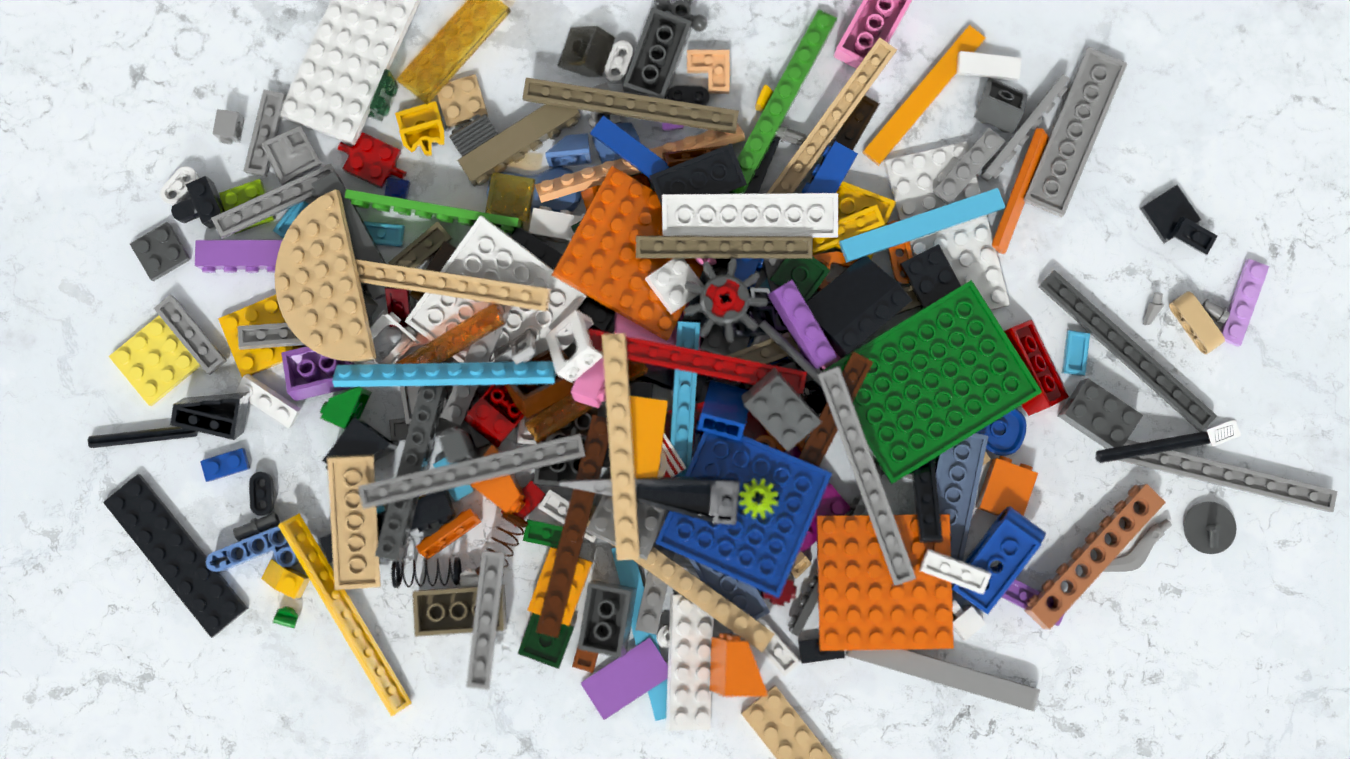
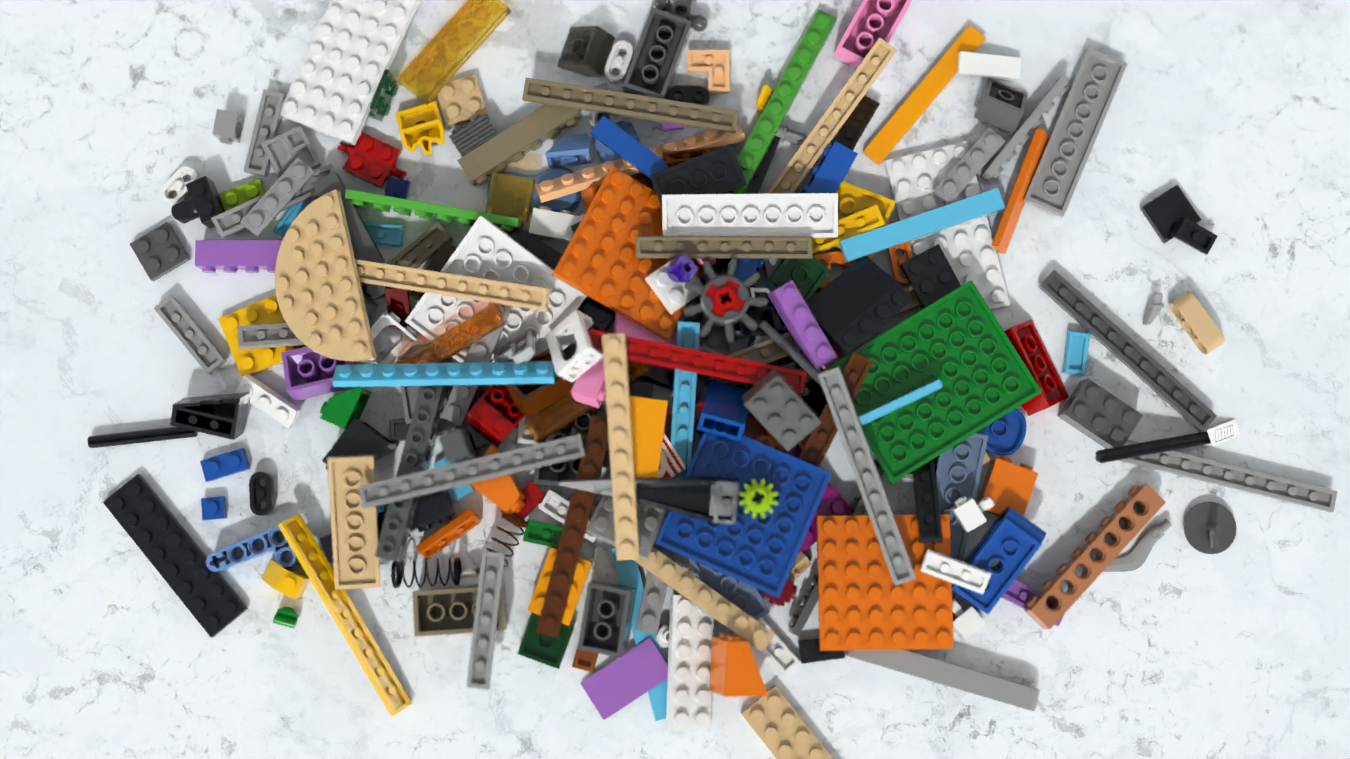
(154, 361): light yellow plate -> none
(213, 508): none -> blue plate
(256, 526): dark grey pin -> none
(277, 197): none -> light grey plate
(681, 269): none -> dark purple plate
(900, 402): none -> medium azure tile
(970, 513): none -> white brick
(1216, 311): light grey pin -> none
(1244, 301): lavender plate -> none

